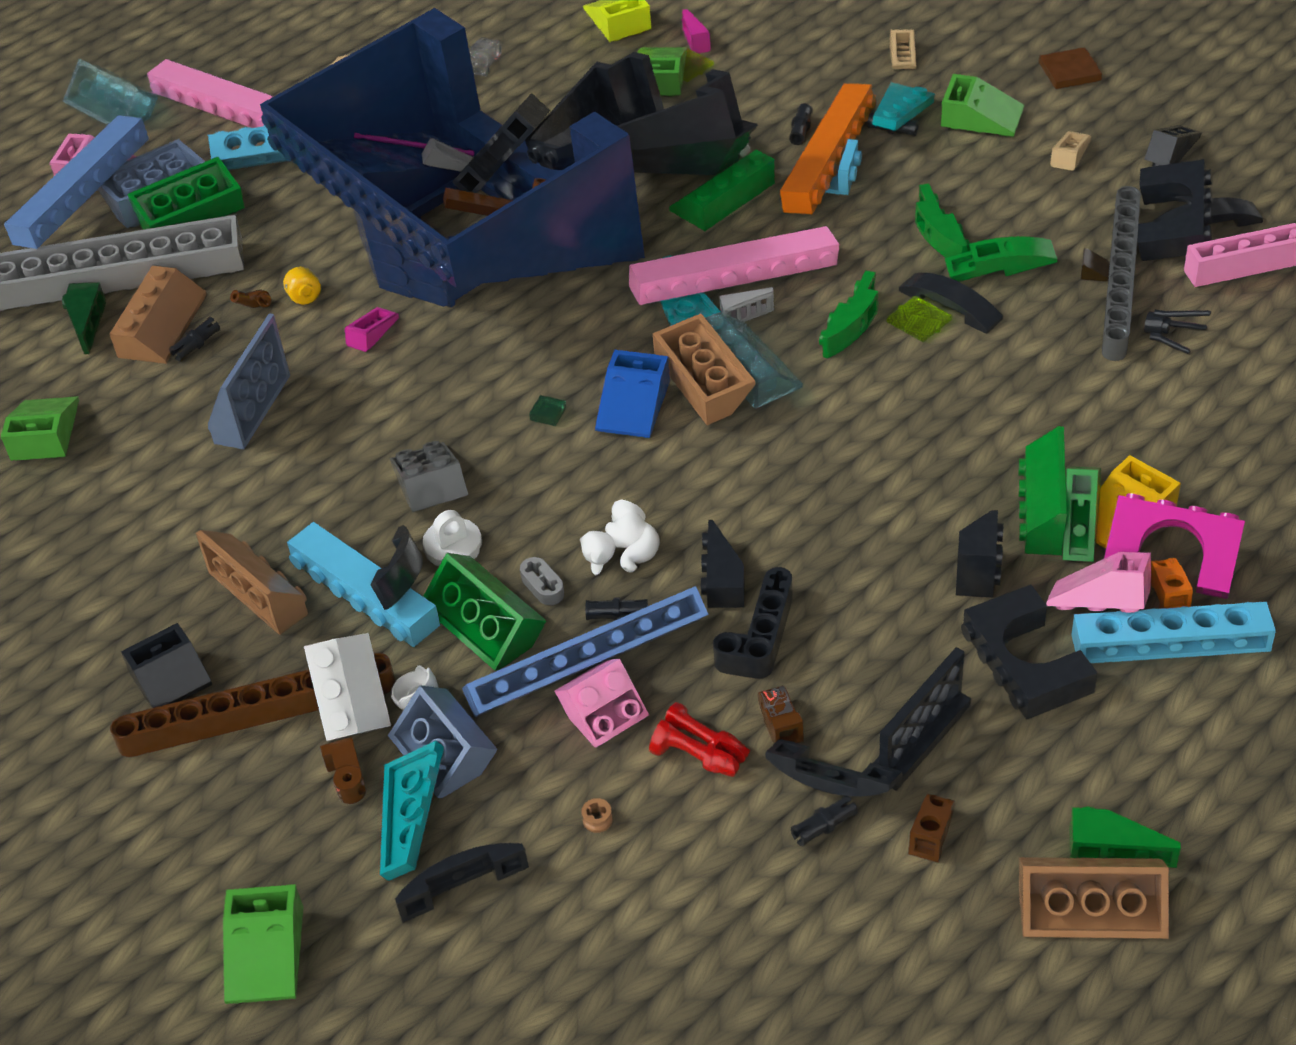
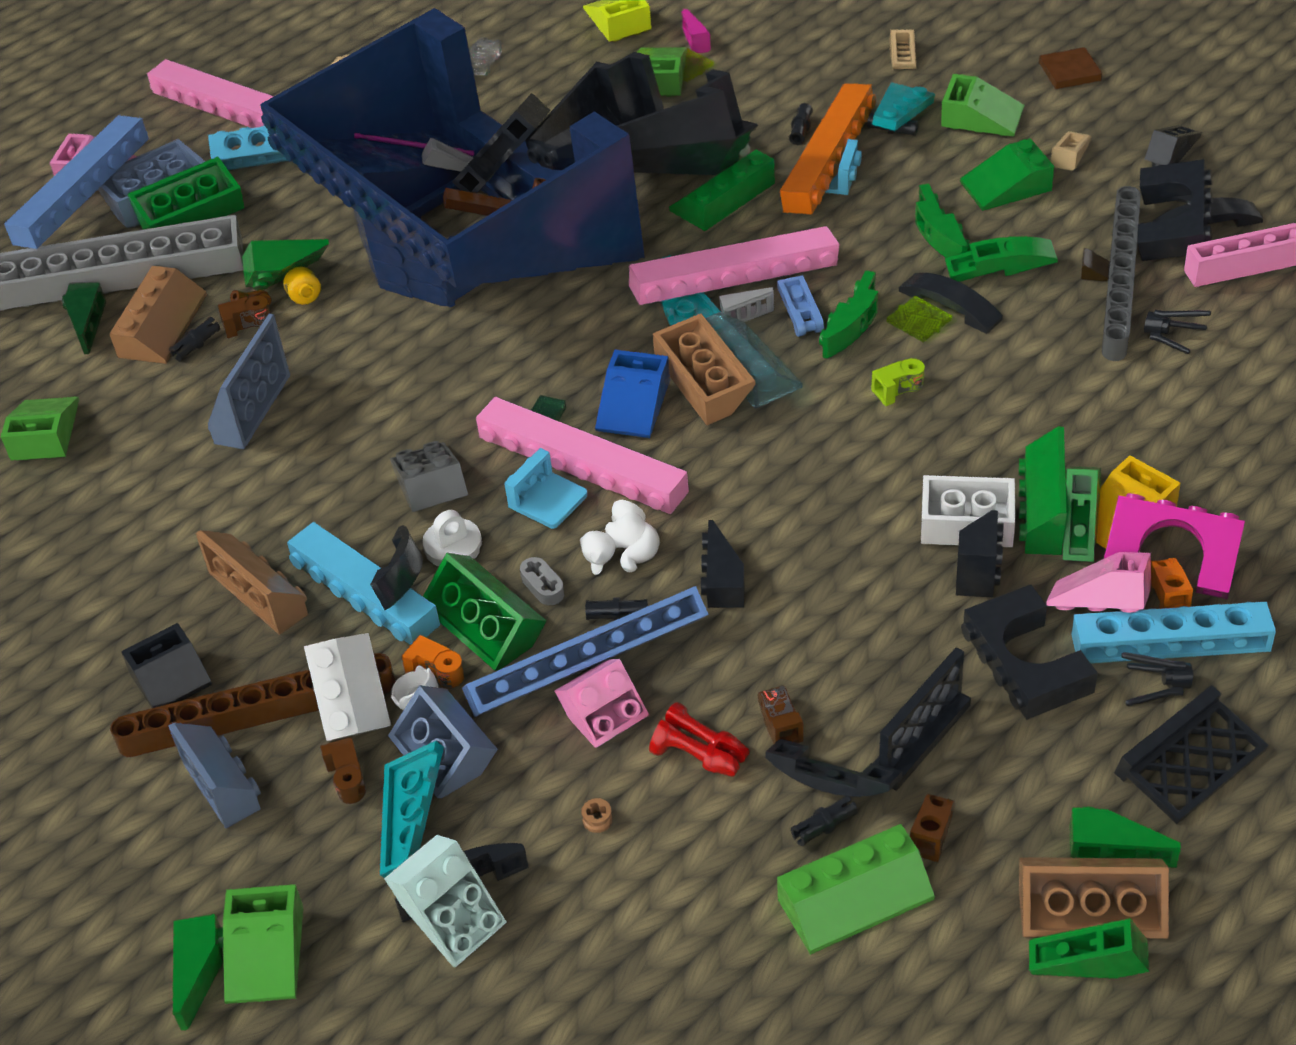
(106, 94): clear light blue slope -> none
(195, 964): none -> green slope
(216, 772): none -> sand blue slope
(243, 314): none -> reddish brown leg
(270, 260): none -> green slope
(368, 330): dark pink slope -> none
(441, 660): none -> orange leg
(446, 898): none -> light aqua slope
(541, 493): none -> medium azure bracket
(584, 455): none -> bright pink brick
(757, 651): black beam -> none
(800, 305): none -> medium blue plate
(854, 888): none -> bright green slope
(897, 379): none -> lime leg
(956, 502): none -> white brick
(1010, 175): none -> green slope
(1093, 952): none -> green slope
(1175, 674): none -> black plant
(1177, 729): none -> black fence

